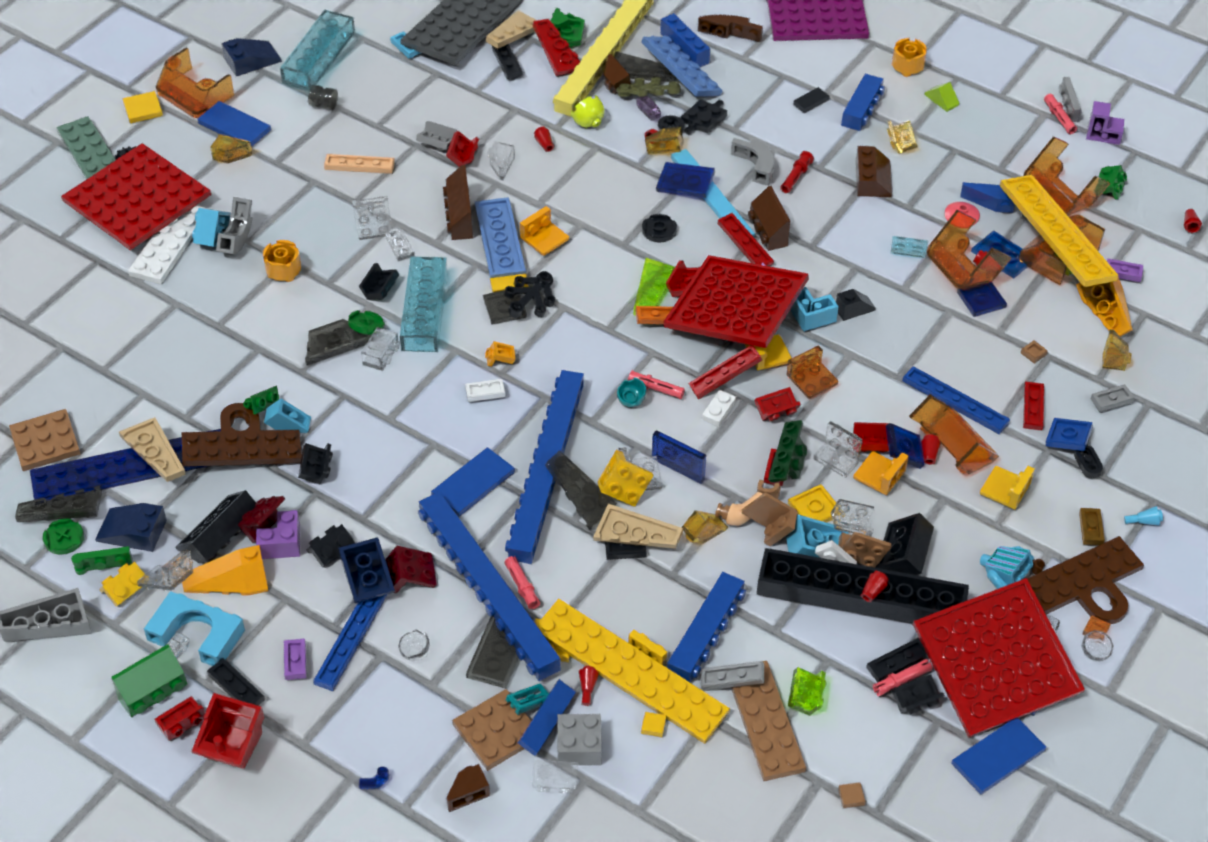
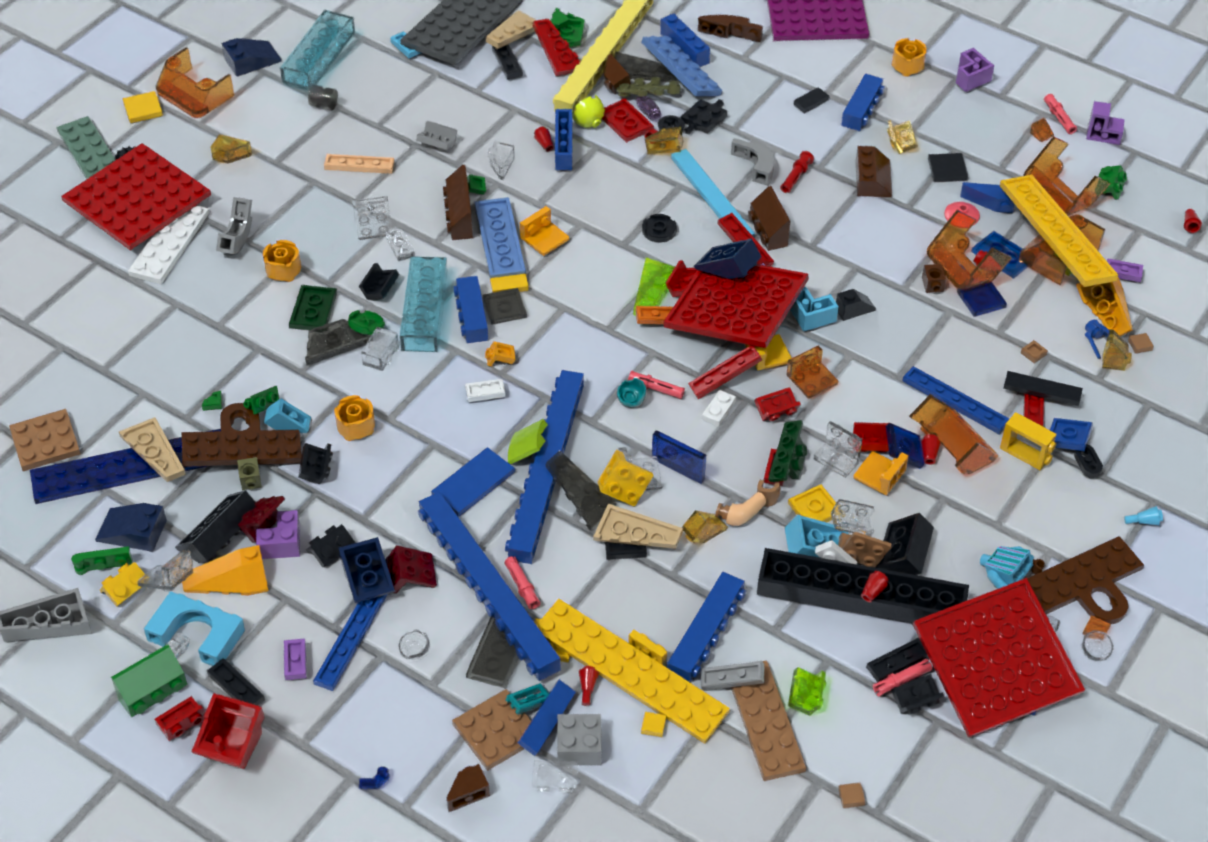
(59, 507): clear smoke wing -> none
(63, 536): green tile -> none
(208, 225): medium azure brick -> none
(213, 402): none -> green tile
(233, 123): blue tile -> none
(249, 473): none -> olive brick
(312, 307): none -> dark green tile
(354, 417): none -> light orange brick
(462, 149): red bracket -> none
(471, 308): none -> blue brick
(476, 184): none -> green plate
(526, 441): none -> lime slope
(542, 280): black plant -> none
(563, 139): none -> blue brick
(626, 120): none -> red tile
(685, 179): clear blue tile -> none
(730, 259): none -> dark blue slope
(772, 514): medium nougat bracket -> none
(909, 246): clear light blue plate -> none
(933, 278): none -> reddish brown brick
(943, 96): lime slope -> none
(947, 167): none -> black tile
(973, 70): none -> medium lavender brick
(998, 755): blue tile -> none
(1007, 486): yellow bracket -> none
(1032, 431): none -> yellow window
(1041, 130): none -> clear orange slope
(1043, 388): none -> black tile
(1069, 99): light grey plate -> none
(1091, 526): pearl gold plate -> none
(1095, 330): none -> blue plant
(1112, 398): light grey plate -> none
(1140, 343): none -> medium nougat tile

